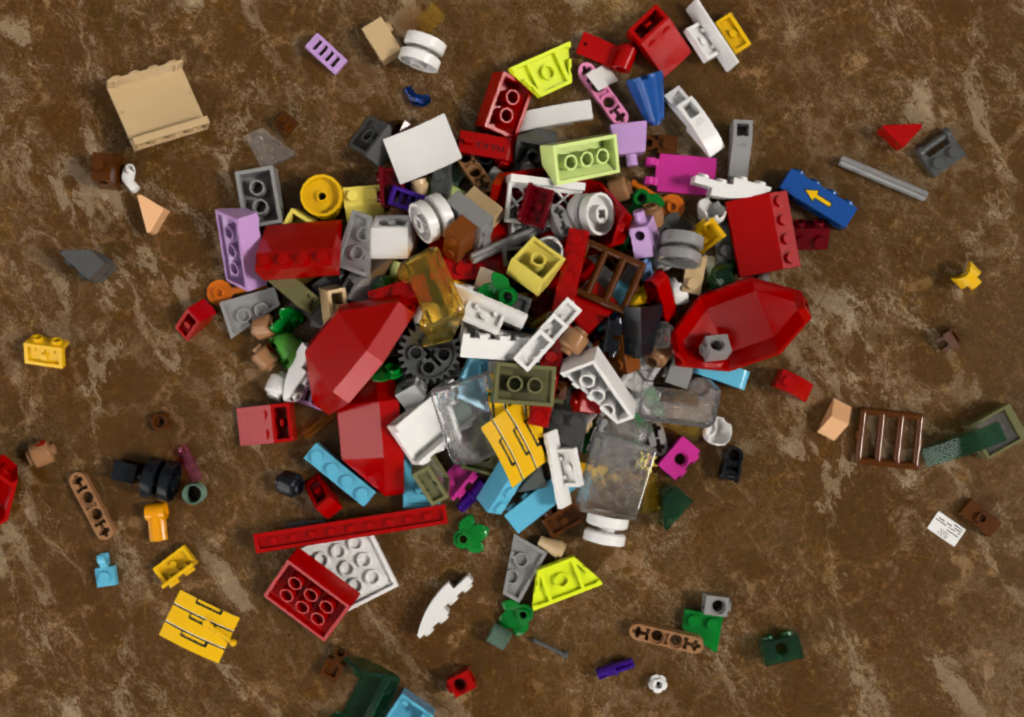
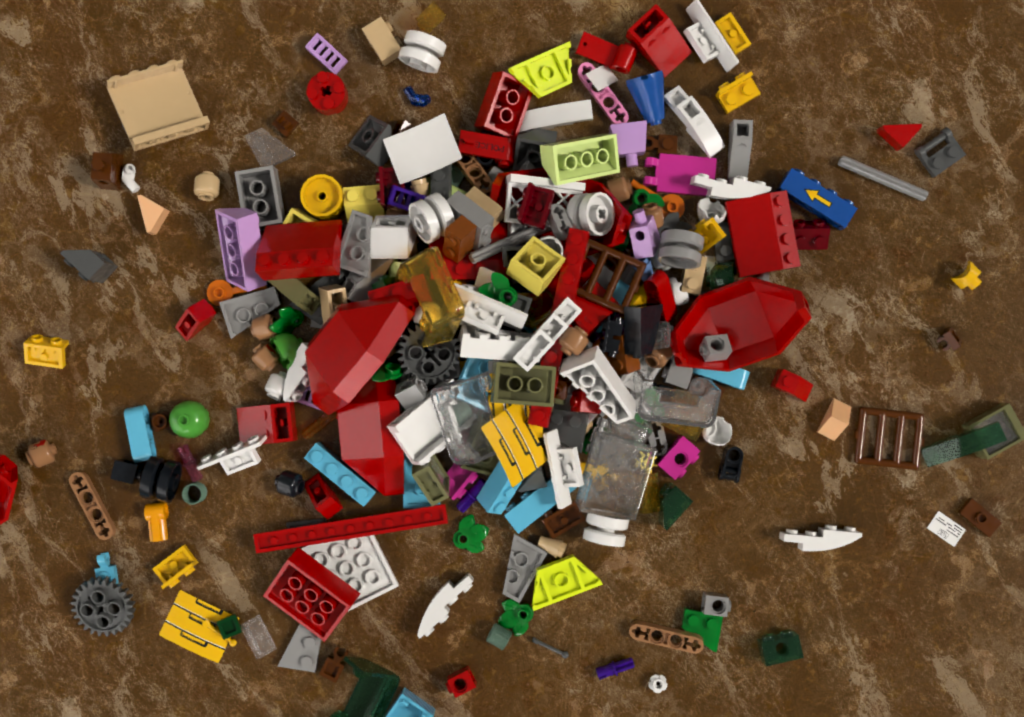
(103, 606): none -> dark grey gear
(140, 433): none -> medium azure beam
(189, 419): none -> bright green cylinder
(206, 186): none -> tan head
(229, 626): none -> dark green plate
(236, 458): none -> white bracket
(258, 637): none -> clear slope
(302, 651): none -> light grey wing
(323, 83): none -> red brick
(738, 92): none -> yellow bracket
(827, 537): none -> white slope

